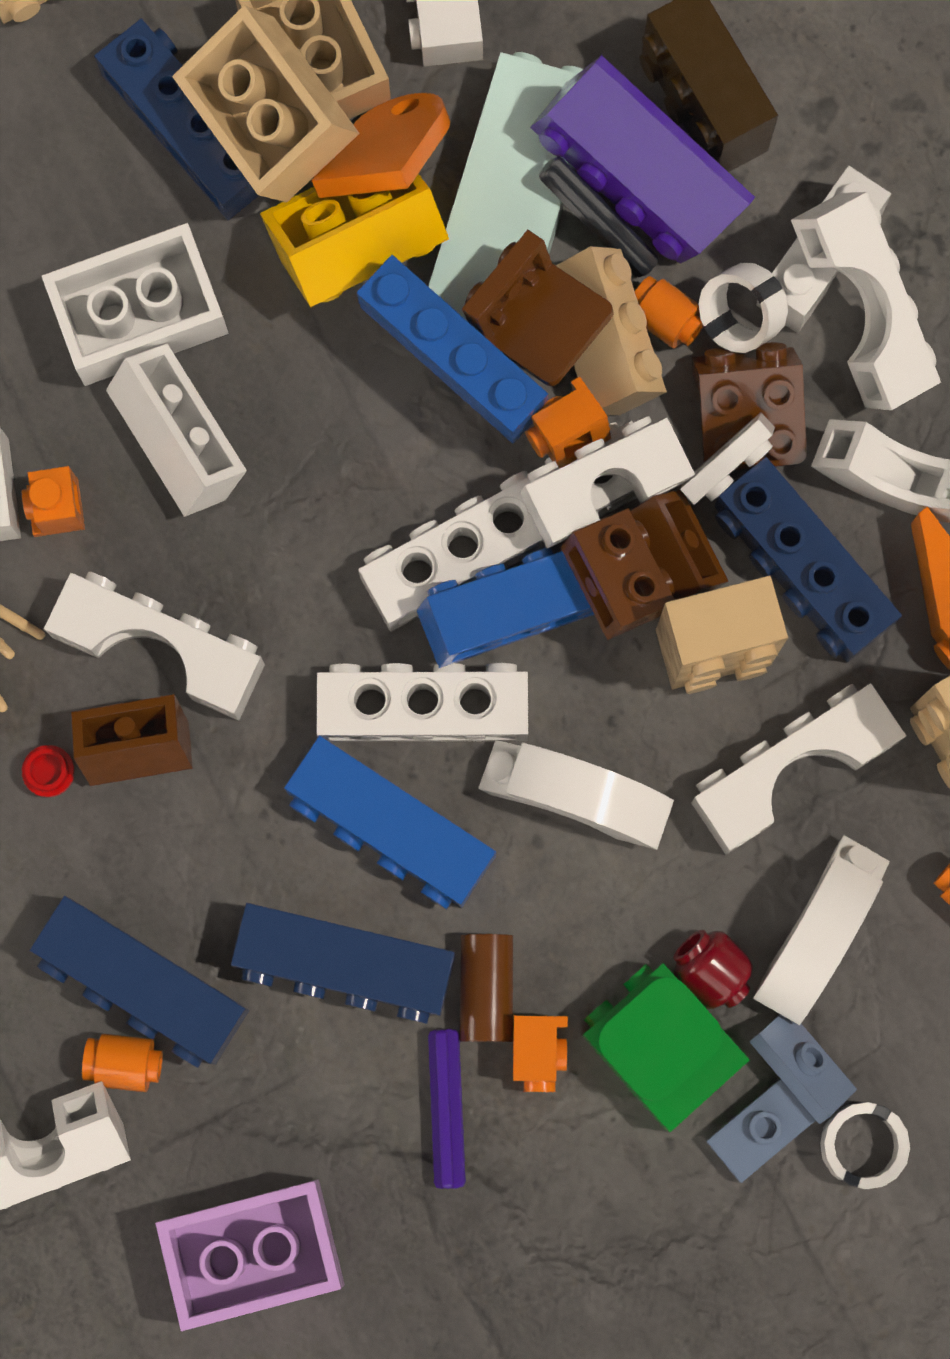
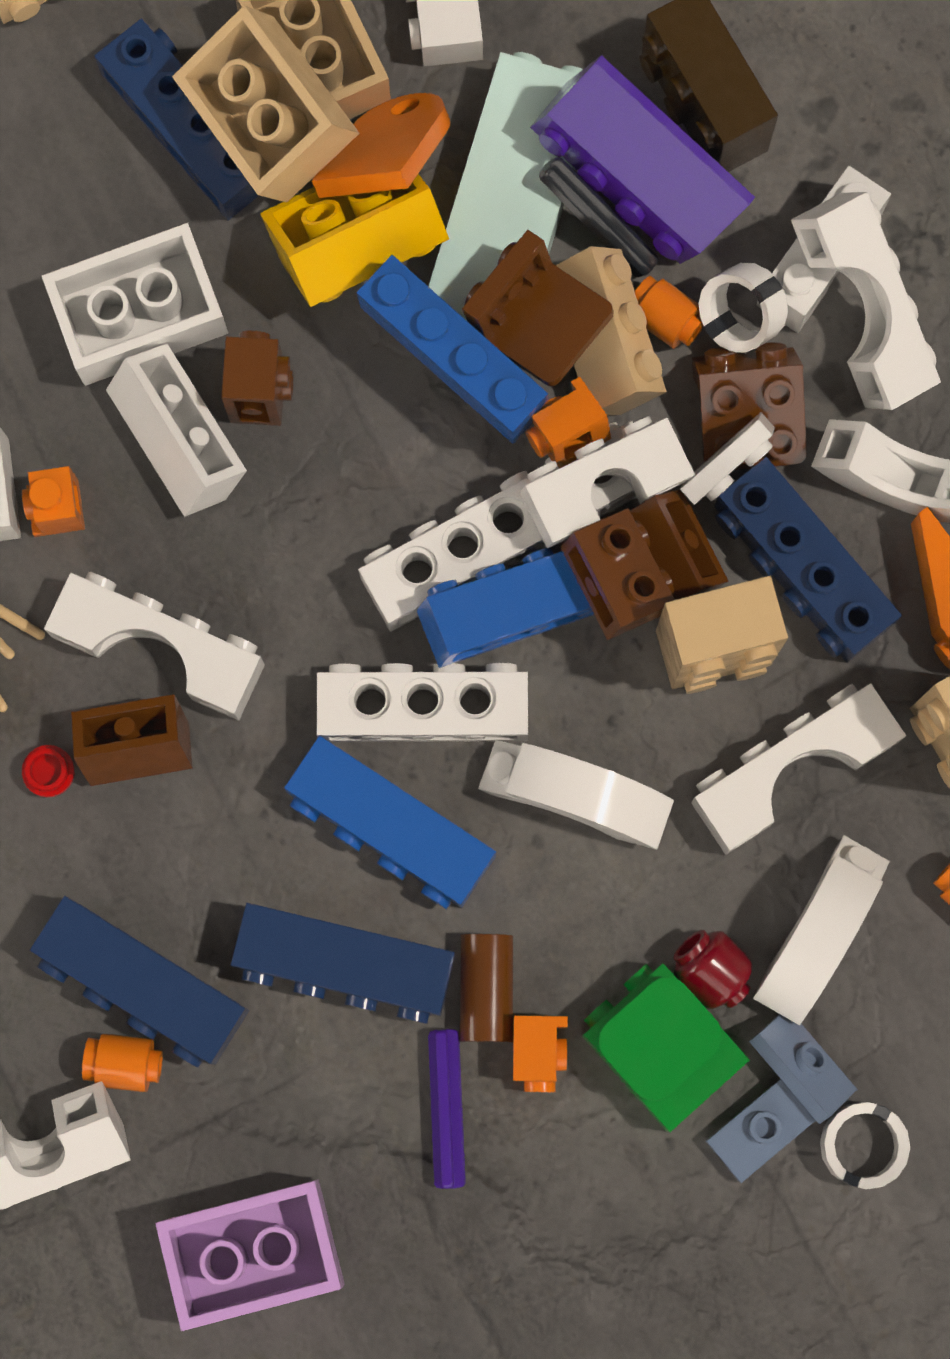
(255, 379): none -> reddish brown brick

